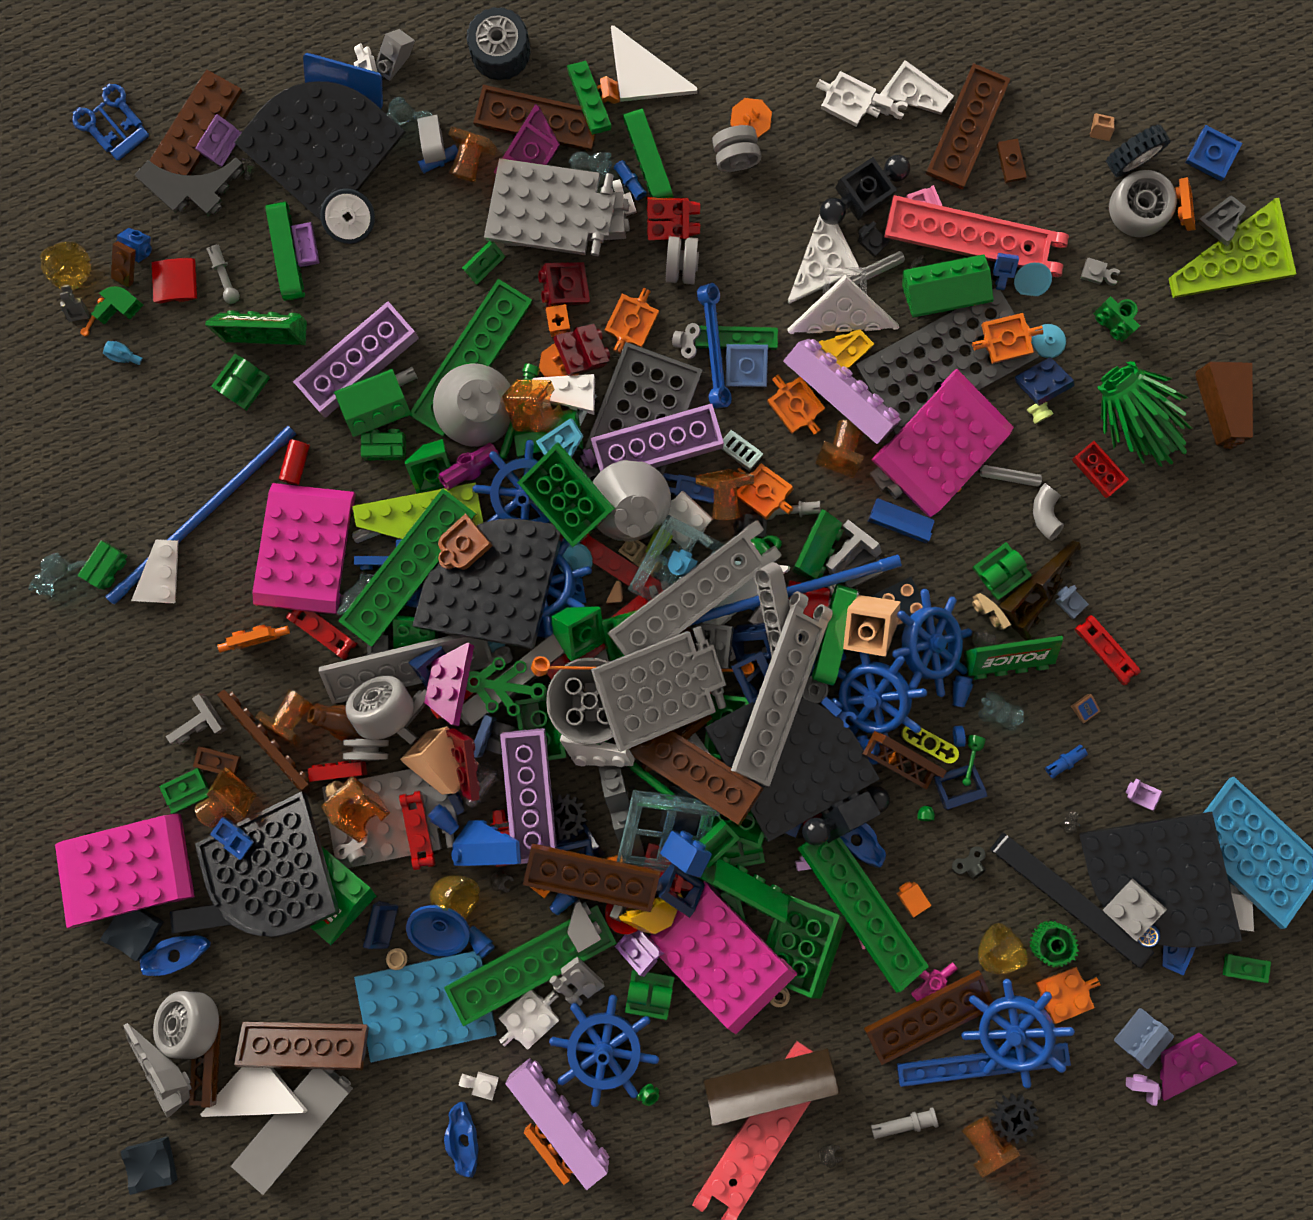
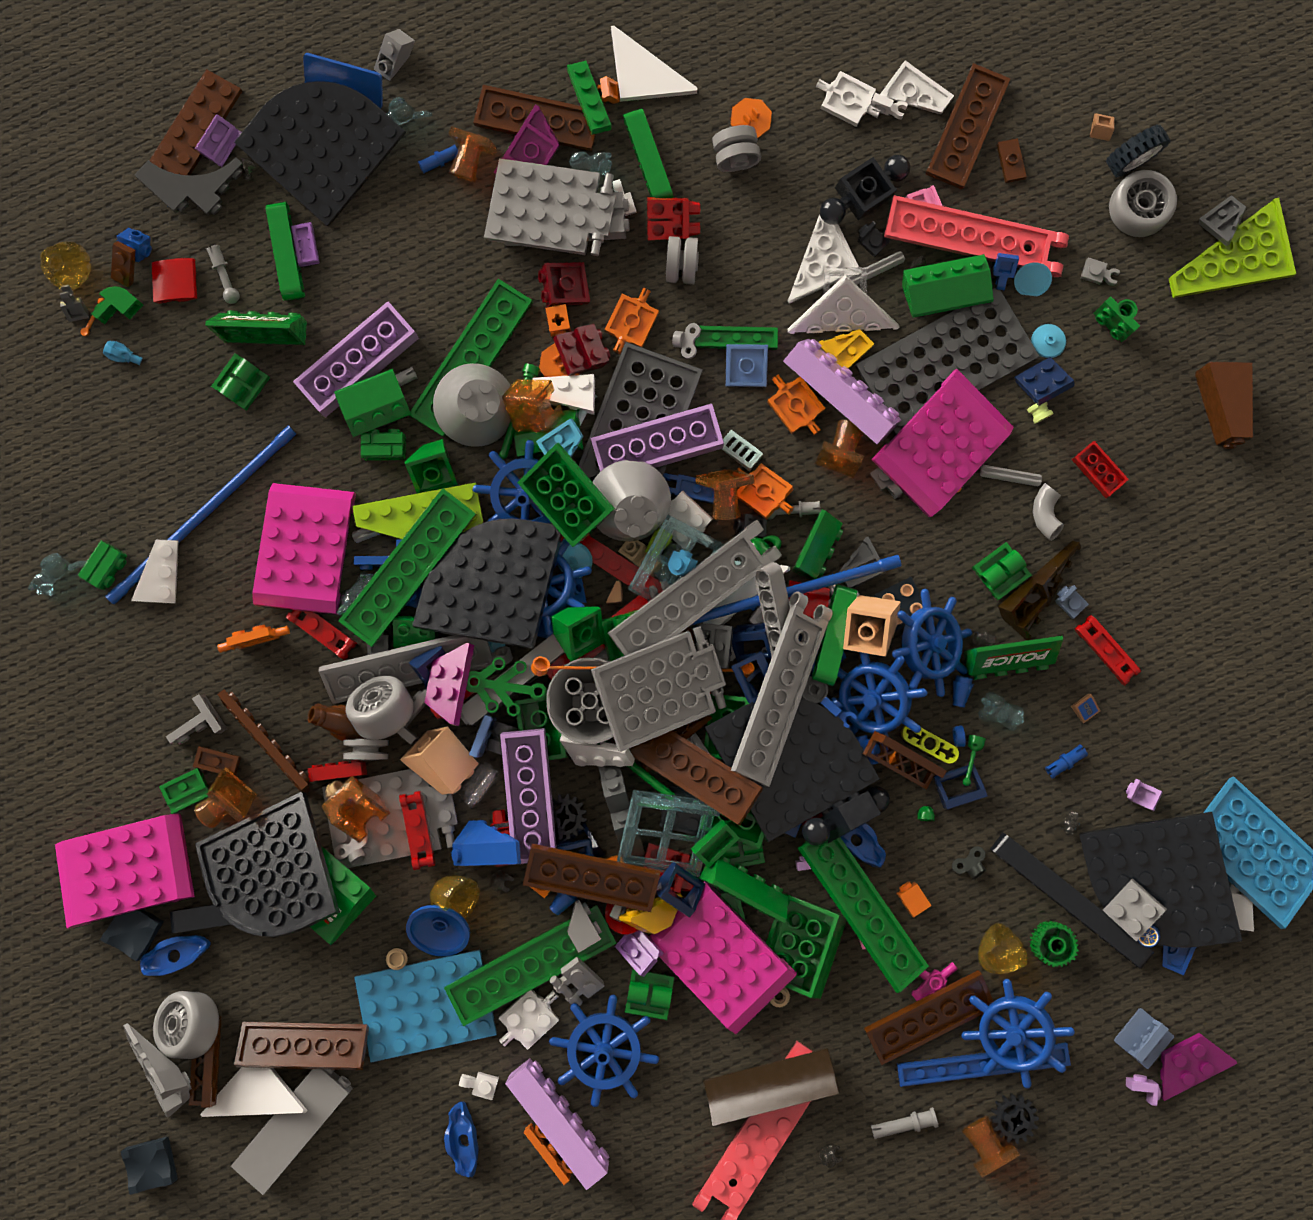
(105, 141): blue piece -> none
(232, 838): blue slope -> none
(286, 717): clear orange plant -> none
(294, 462): red pin -> none
(336, 225): white wheel -> none
(365, 59): white plate -> none
(380, 925): dark blue tile -> none
(431, 139): light grey beam -> none
(443, 819): blue cone -> none
(456, 802): dark blue tile -> none
(462, 544): dark orange plate -> none
(467, 467): magenta piece -> none
(468, 766): dark red wing -> none
(480, 942): blue cone -> none
(483, 262): green plate -> none
(498, 43): black wheel -> none
(588, 458): medium lavender plate -> none
(630, 180): blue pin -> none
(648, 1095): green plate -> none
(686, 853): blue brick -> none
(709, 303): blue piece -> none
(852, 547): light grey bracket -> none
(901, 520): blue panel -> none
(985, 605): tan slope -> none
(1007, 338): orange plate -> none
(1068, 993): orange plate -> none
(1142, 412): green plant -> none
(1185, 198): orange plate -> none
(1213, 153): blue plate -> none
(1246, 968): green plate -> none

